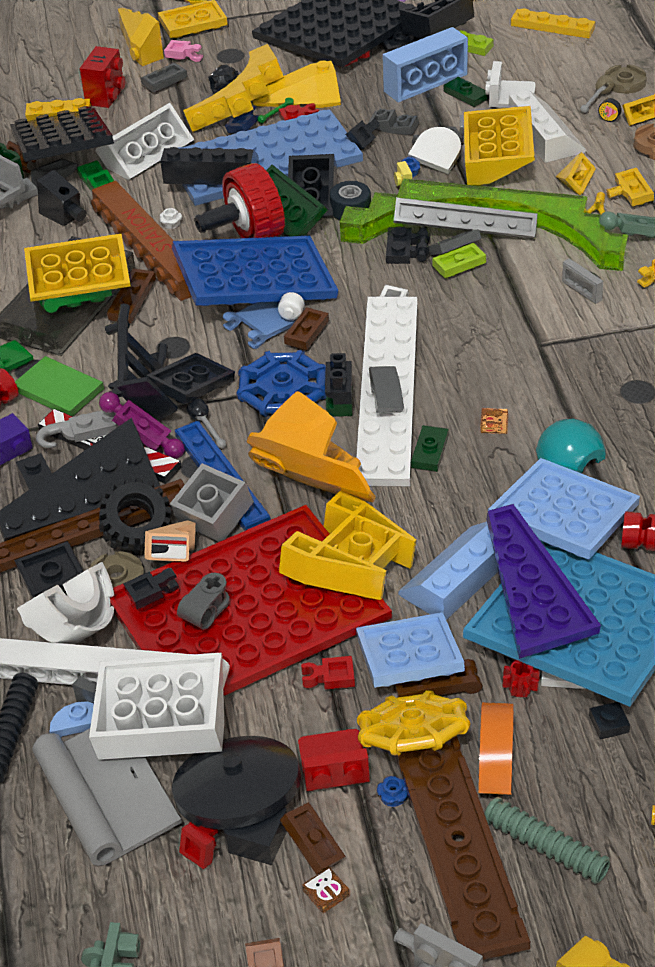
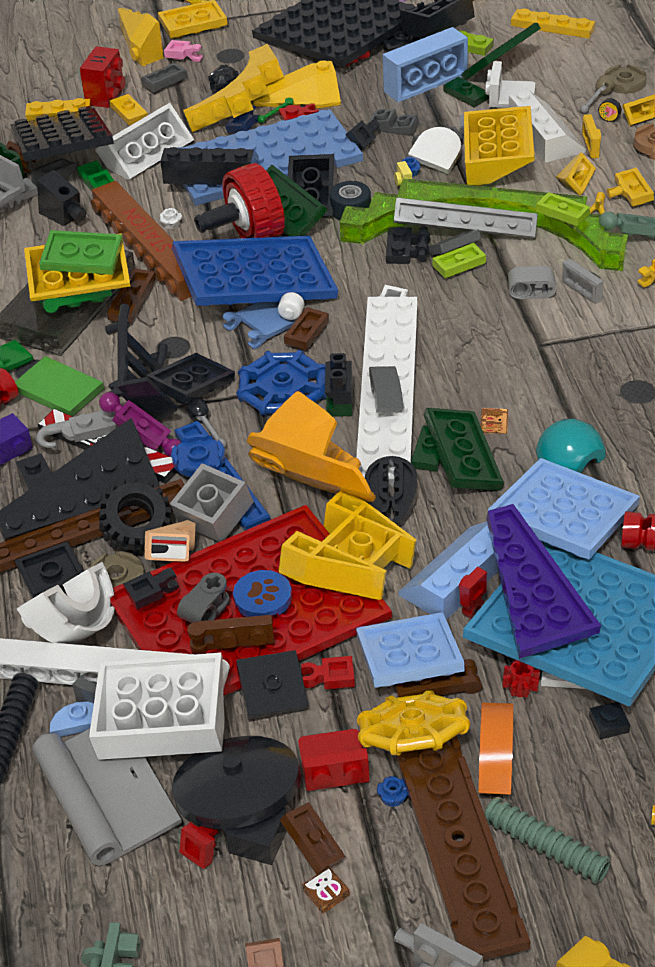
(81, 252): none -> bright green tile
(128, 109): none -> yellow plate
(195, 451): none -> blue tile
(230, 633): none -> reddish brown plate
(262, 593): none -> blue tile
(271, 685): none -> black plate
(404, 487): none -> black piece
(463, 449): none -> dark green tile
(472, 589): none -> red plate
(500, 51): none -> dark green tile
(531, 282): none -> light grey beam
(563, 209): none -> lime plate
(591, 136): none -> yellow plate

